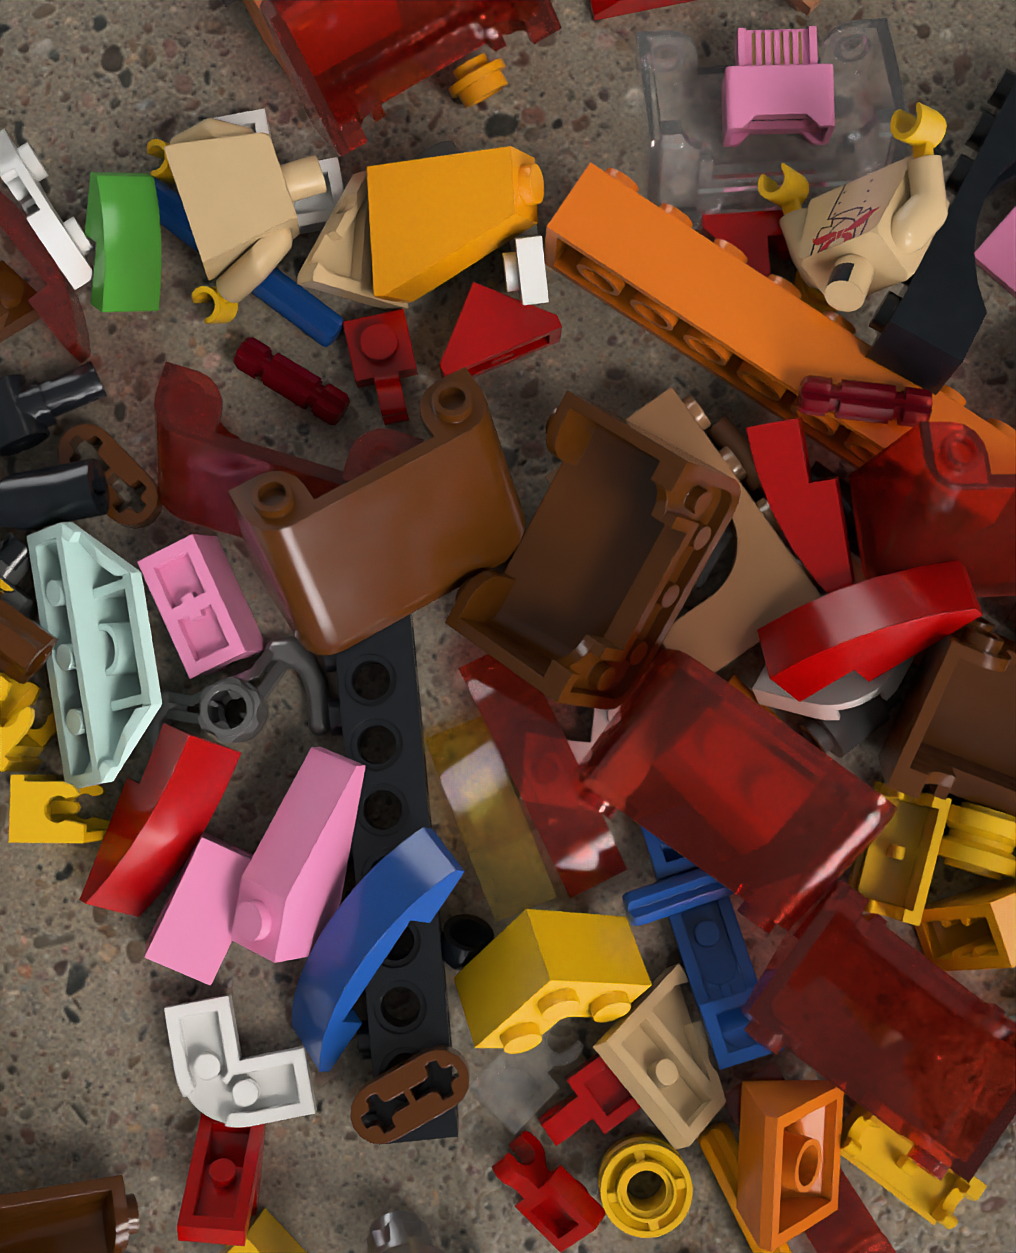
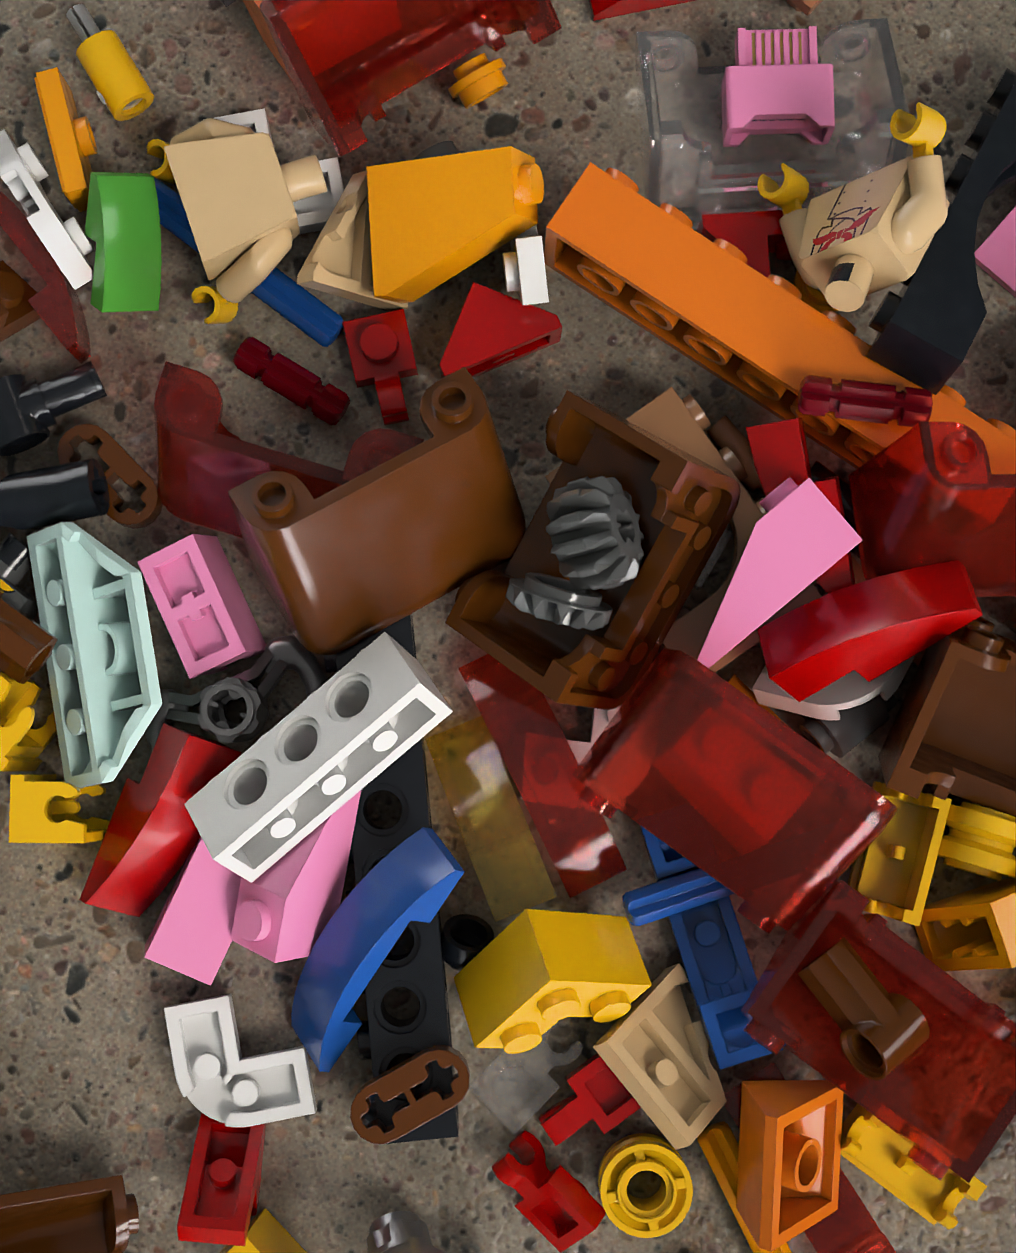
(68, 135): none -> light orange plate
(110, 67): none -> yellow piece
(317, 758): none -> white brick
(558, 601): none -> dark grey gear
(595, 533): none -> dark grey gear
(783, 556): none -> bright pink slope
(876, 1025): none -> reddish brown piece

